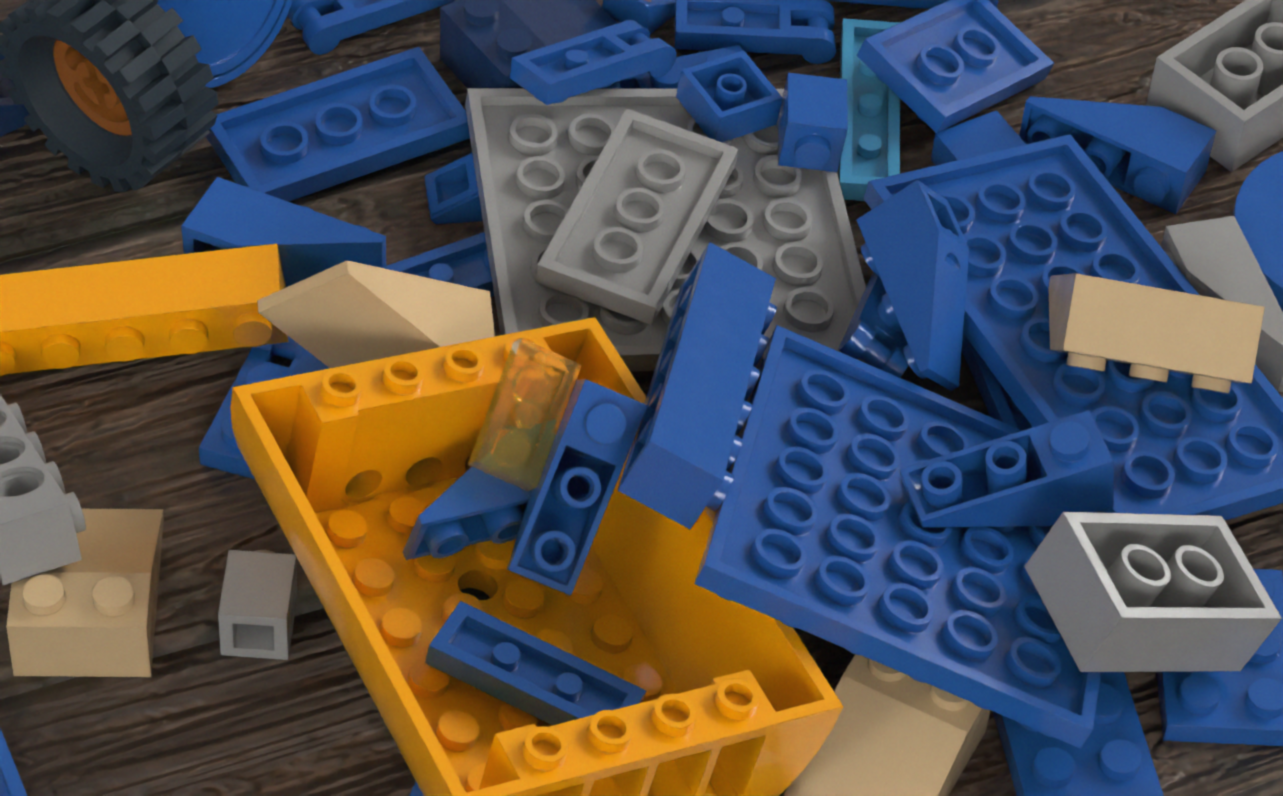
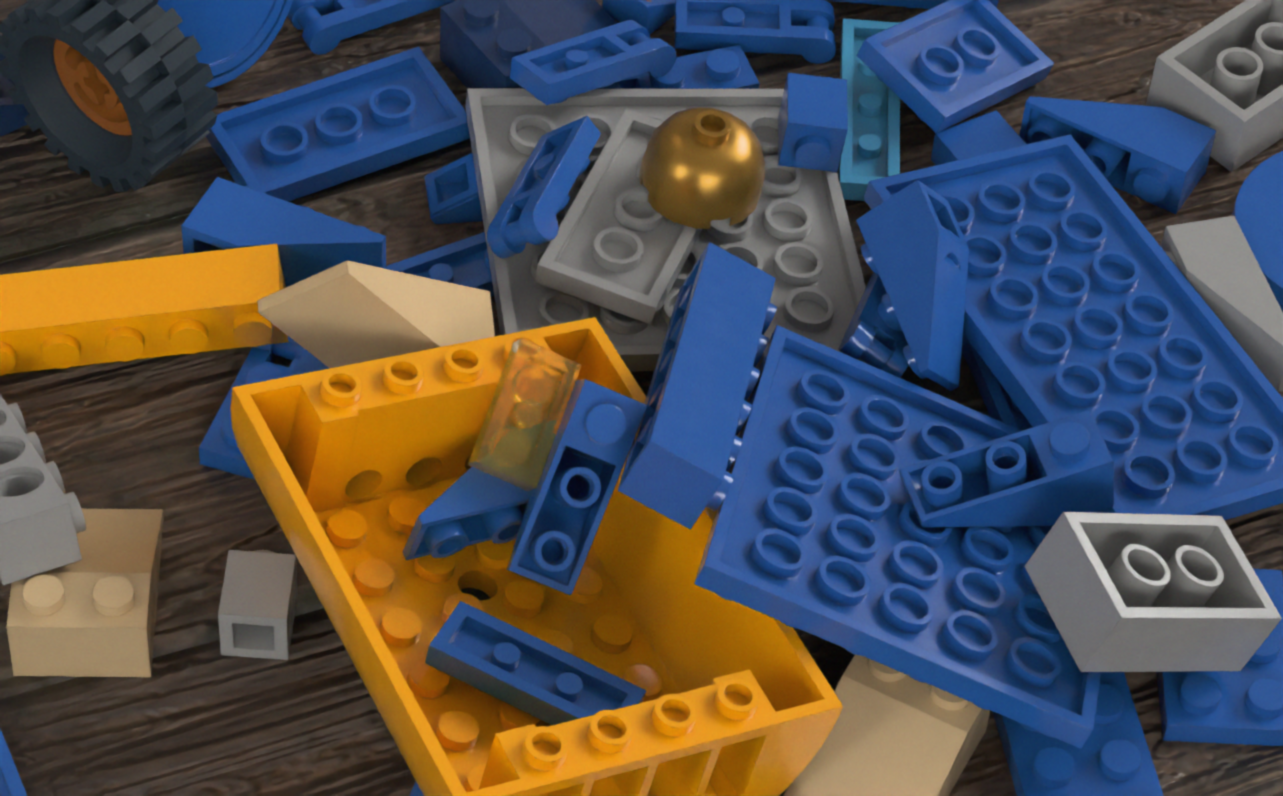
(542, 189): none -> blue plate
(703, 168): none -> pearl gold cylinder
(729, 97): blue piece -> none
(1153, 331): tan slope -> none

